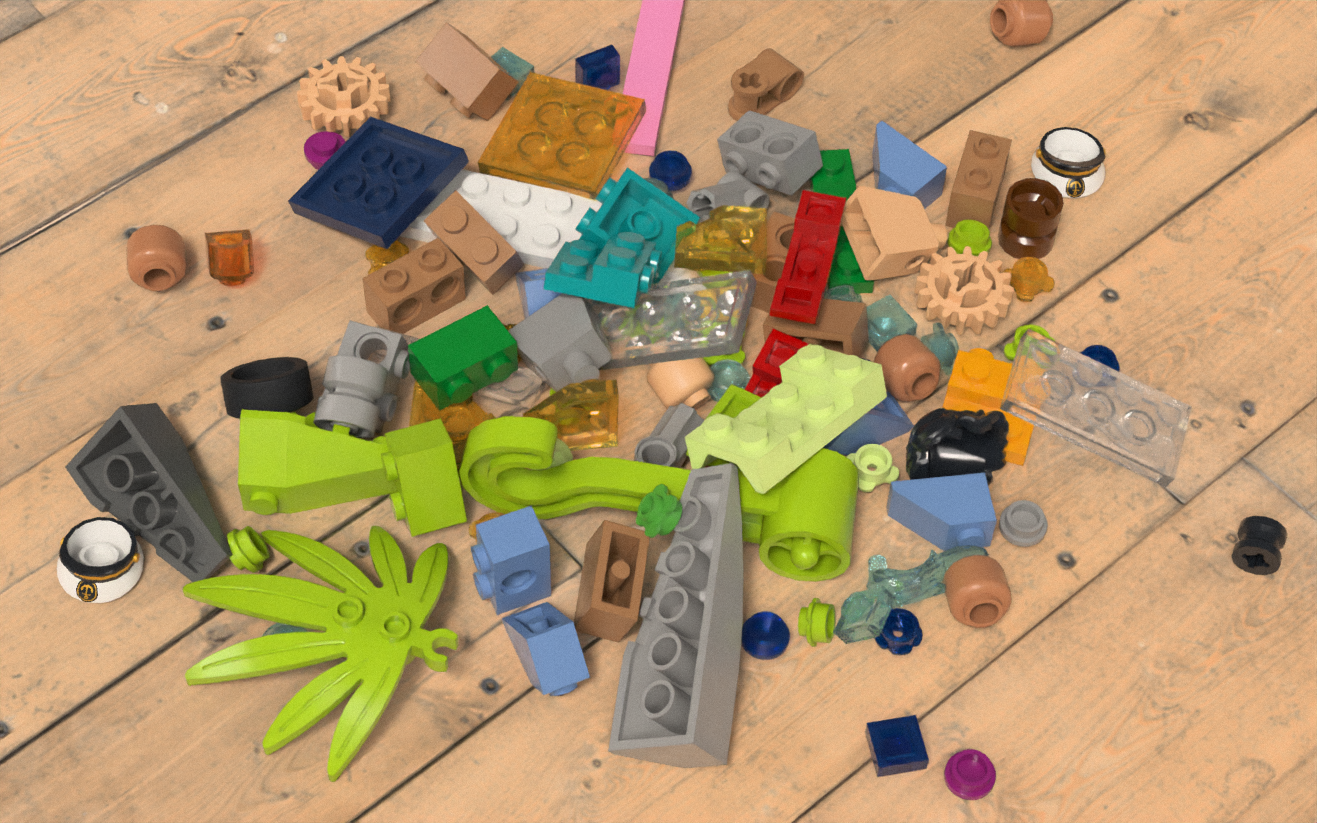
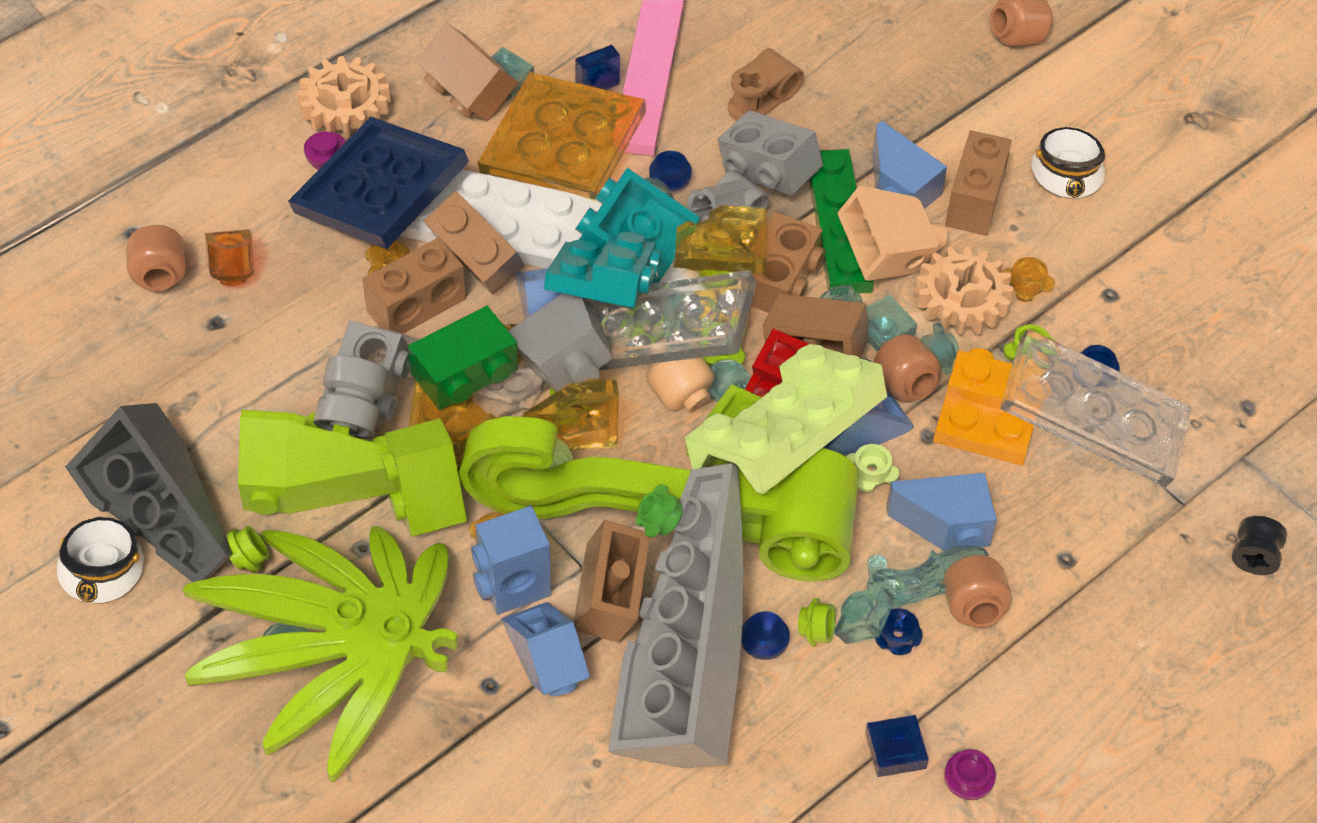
(267, 385): black tyre -> none
(667, 441): light grey piece -> none
(809, 258): red slope -> none
(957, 444): black hair -> none
(970, 234): lime plate -> none
(1023, 523): light grey plate -> none
(1030, 218): reddish brown wheel -> none

